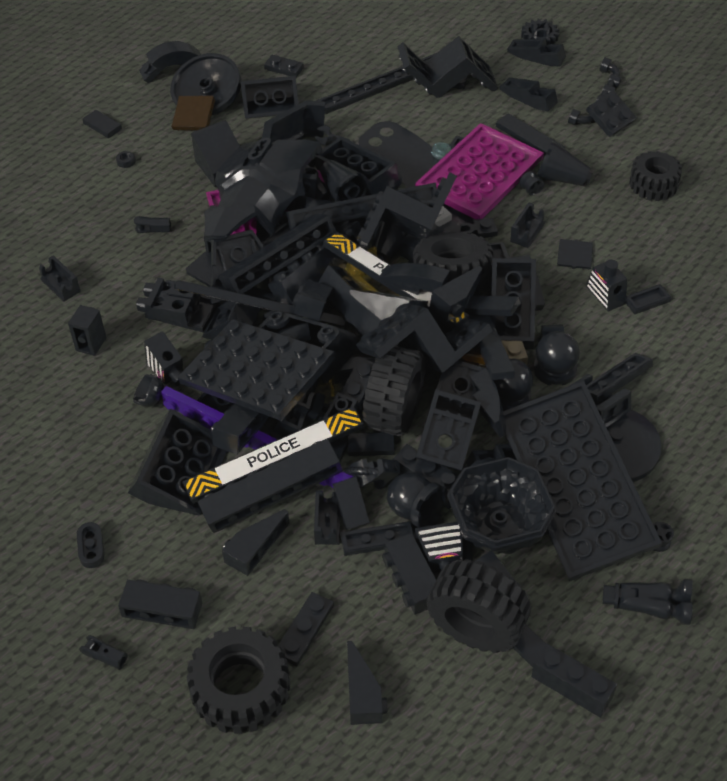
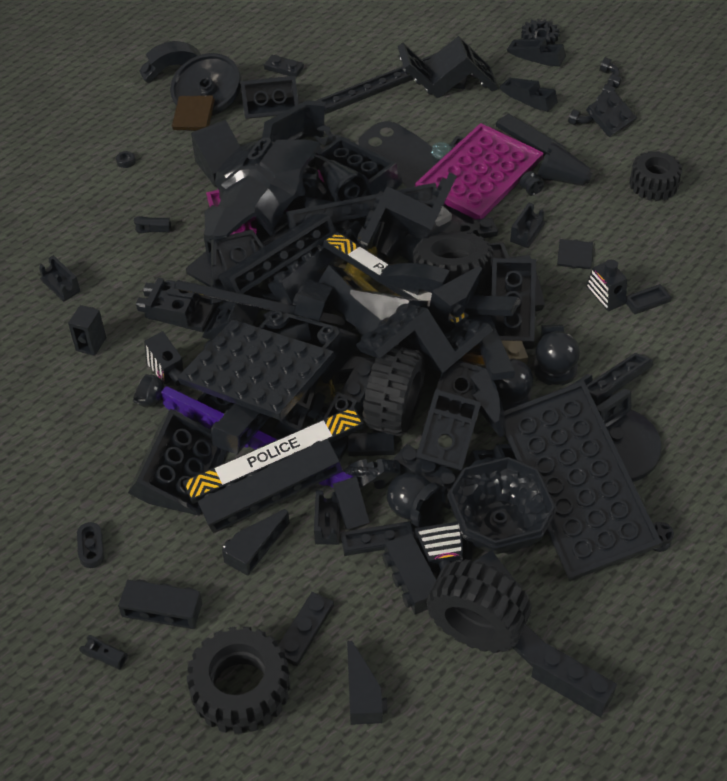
(102, 123): black tile -> none
(652, 599): black piece -> none

